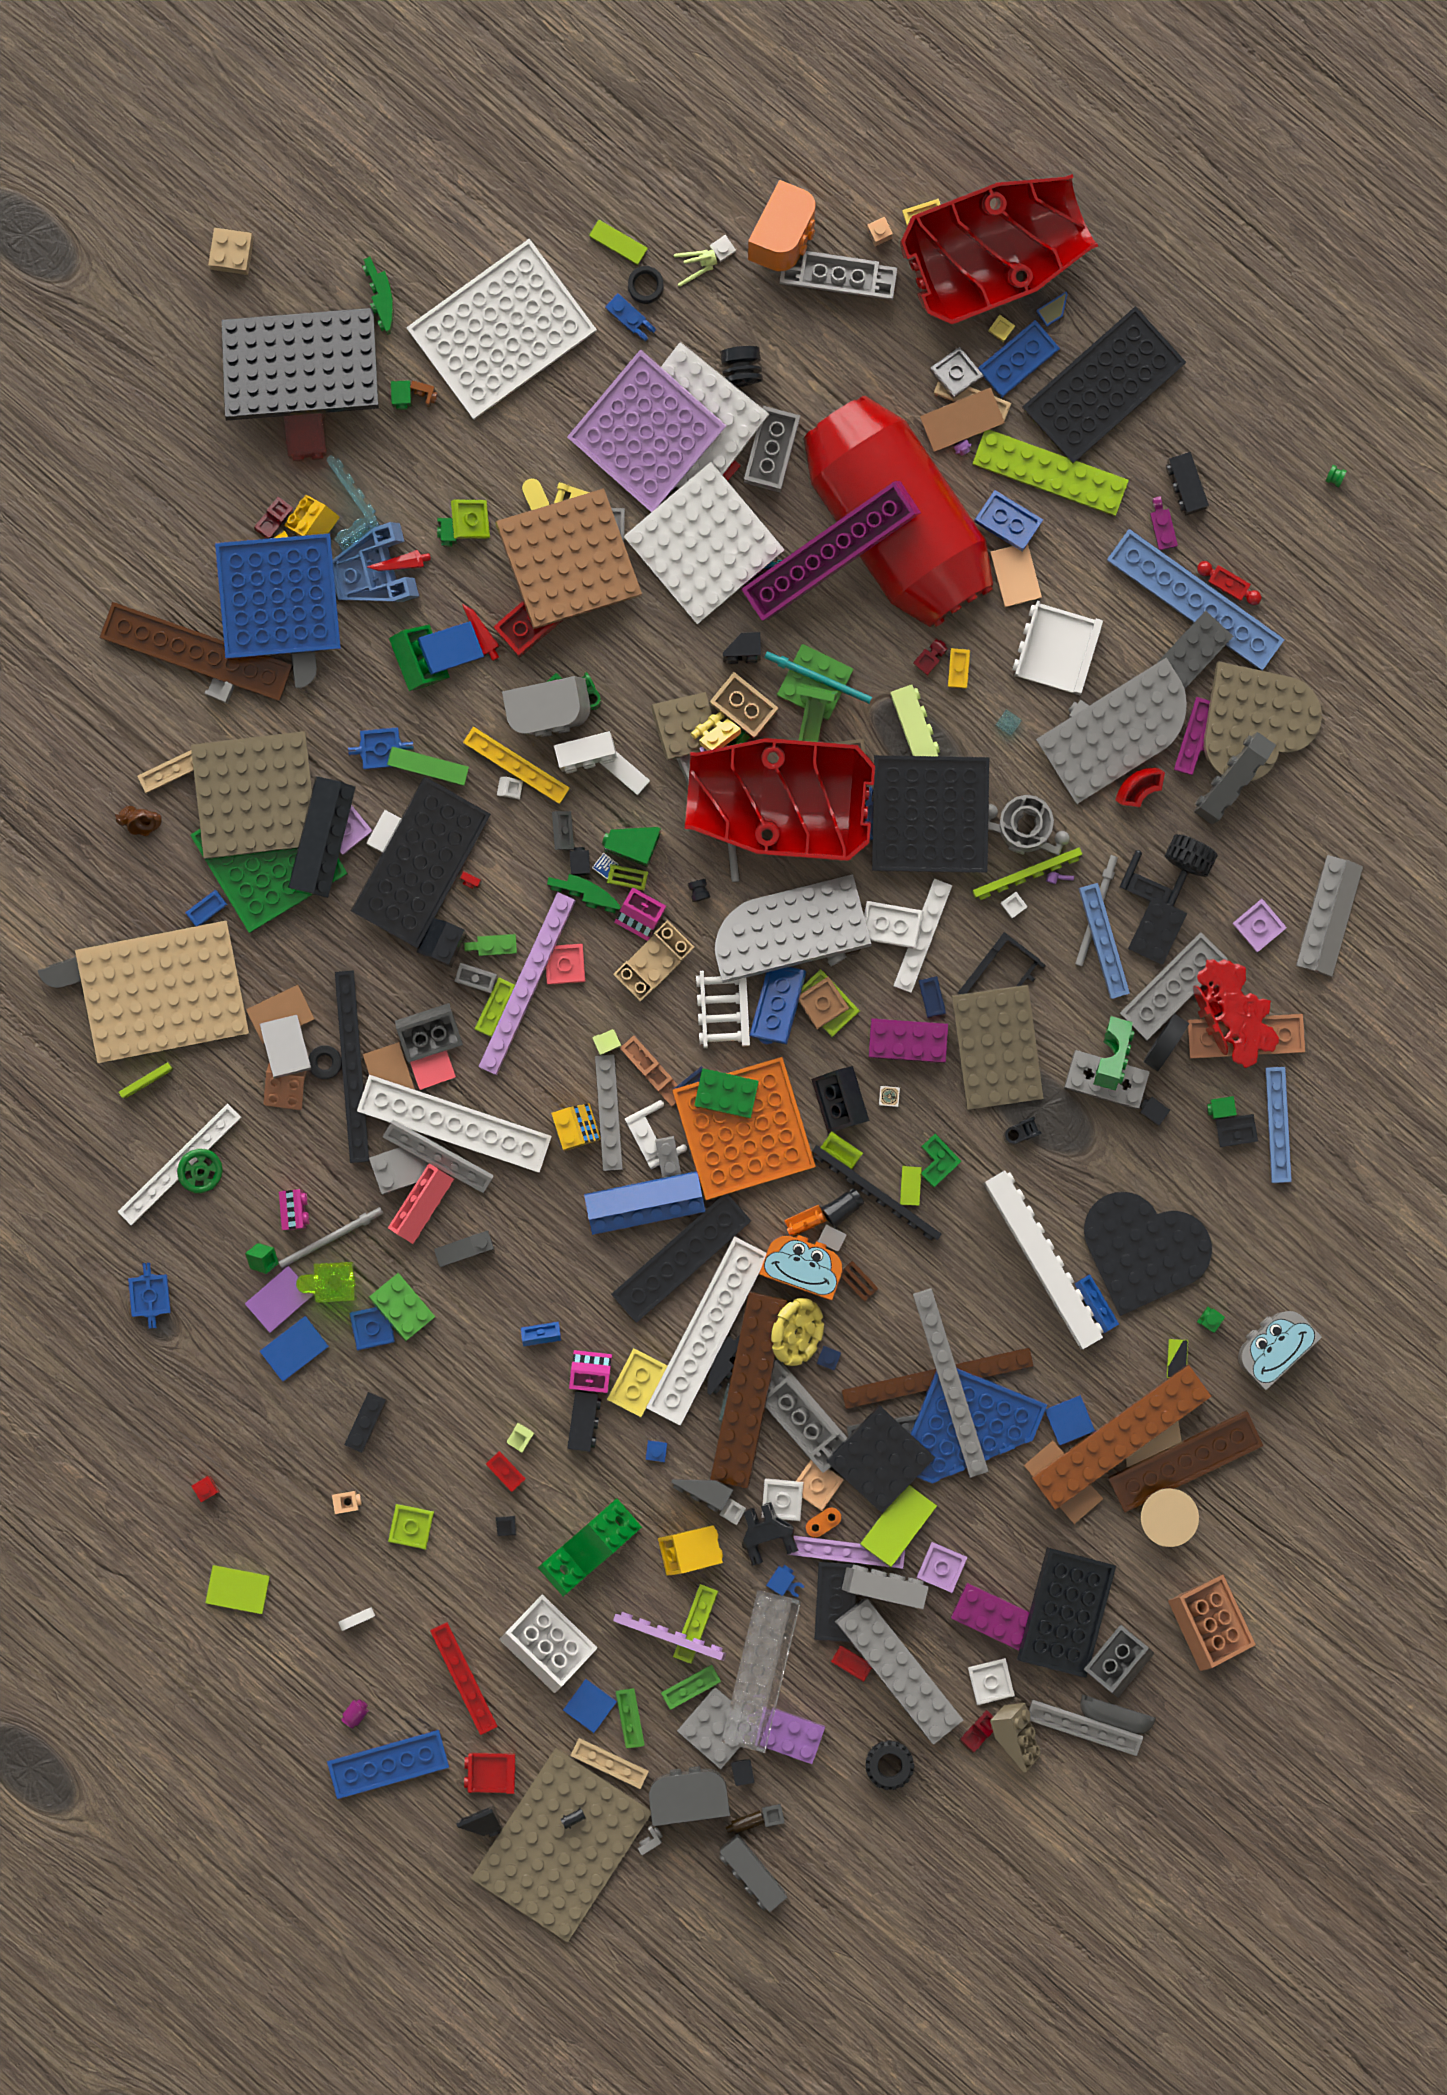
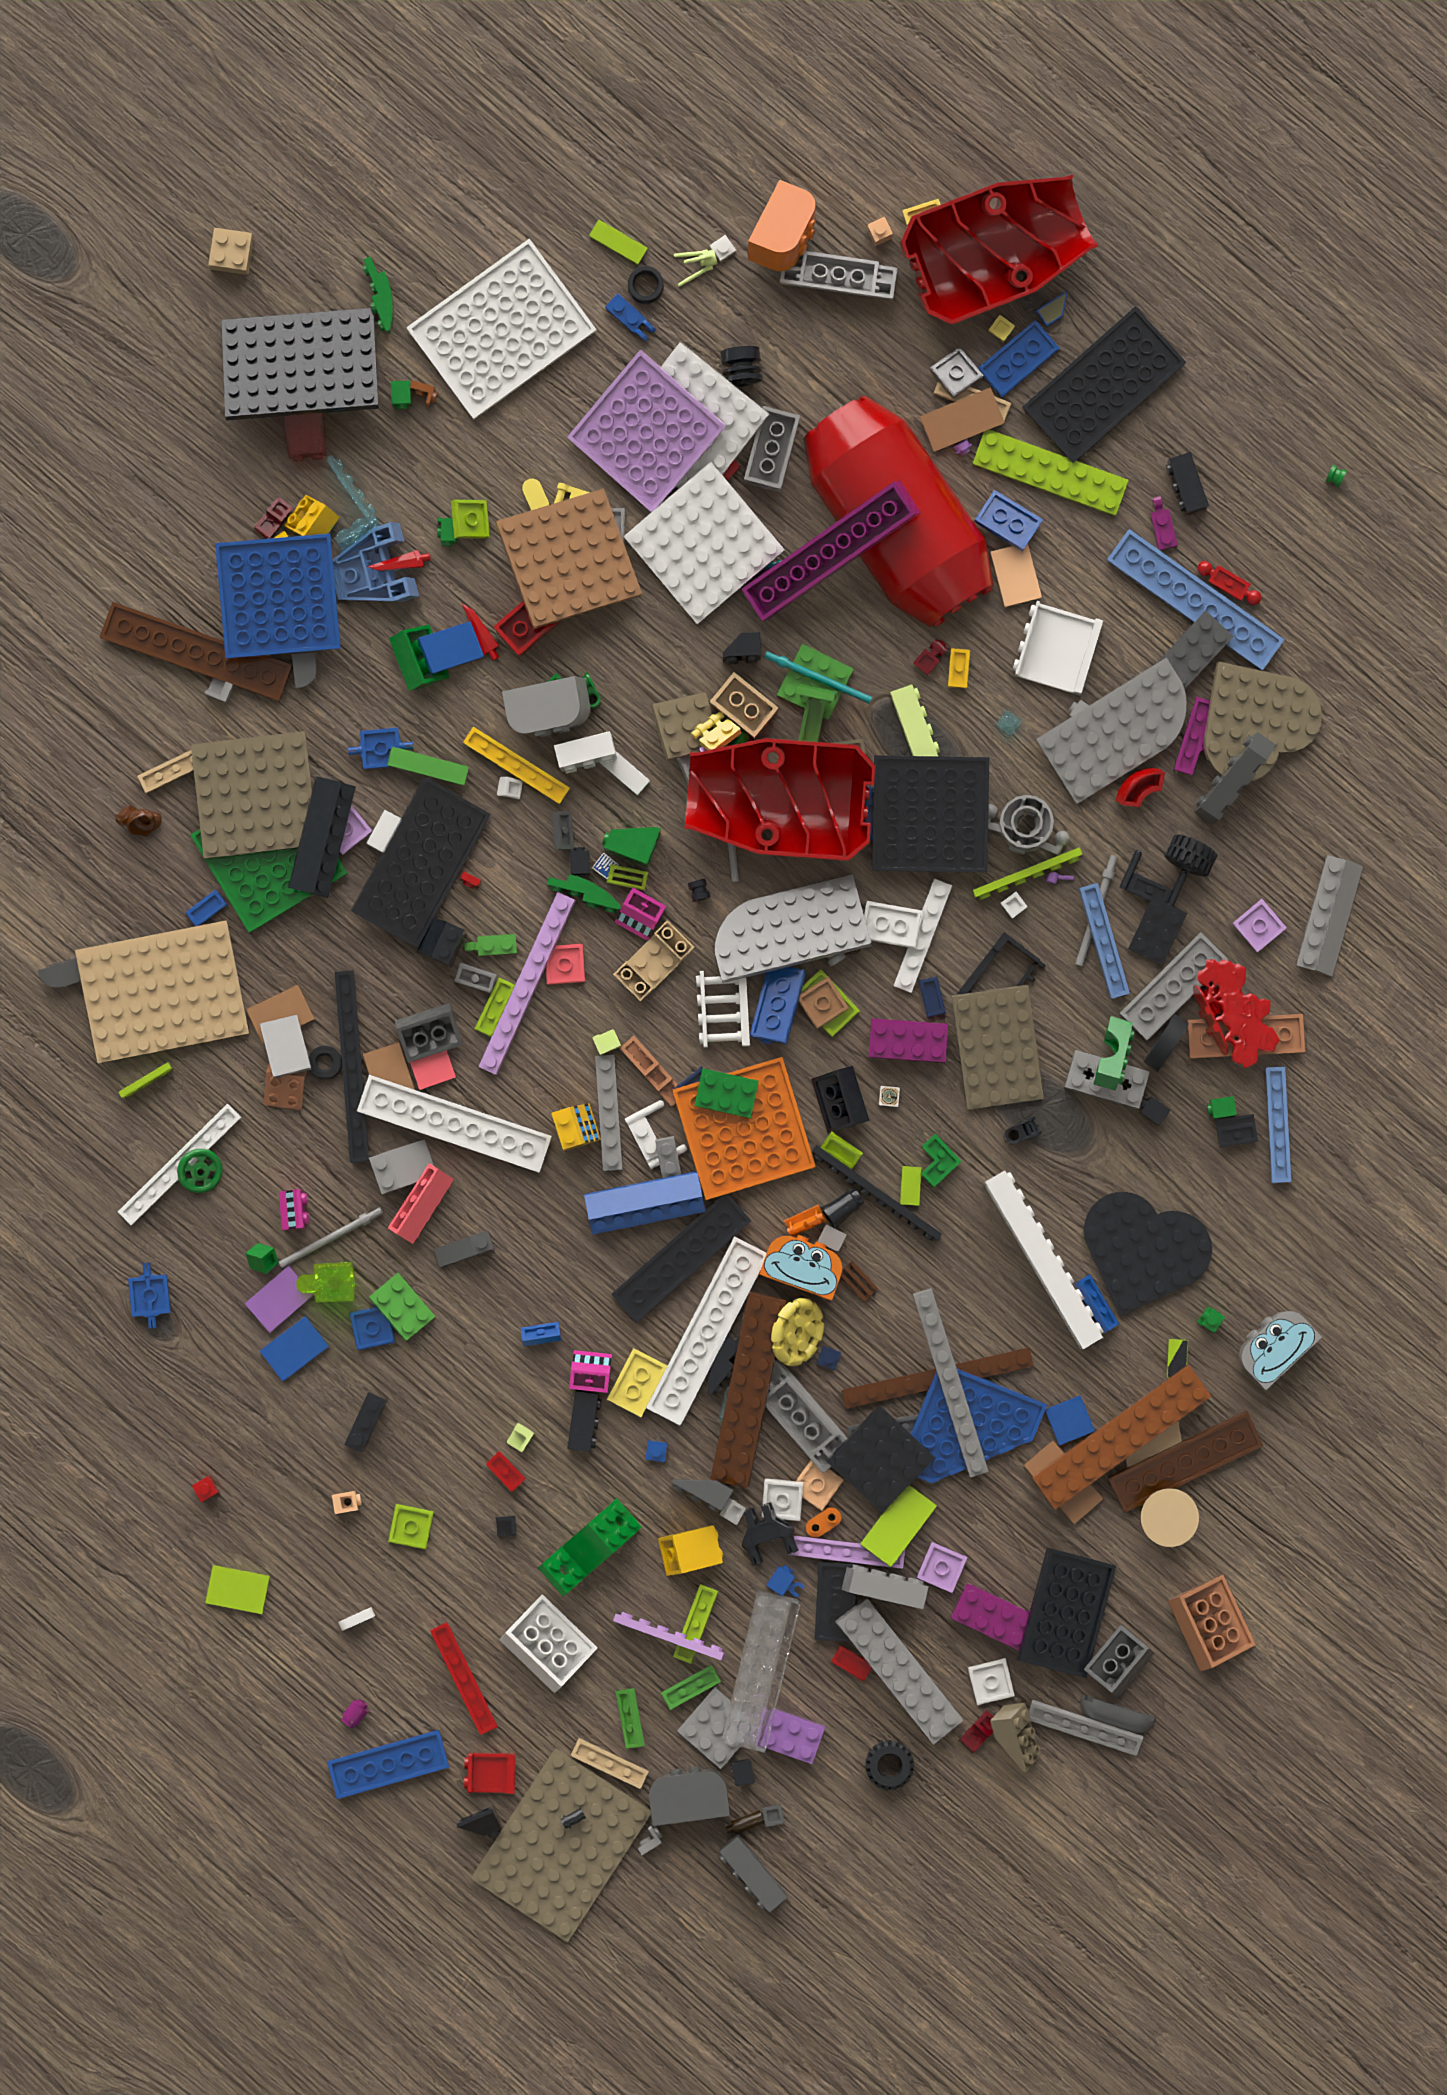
(438, 1156): light grey plate -> none
(589, 1705): blue tile -> none

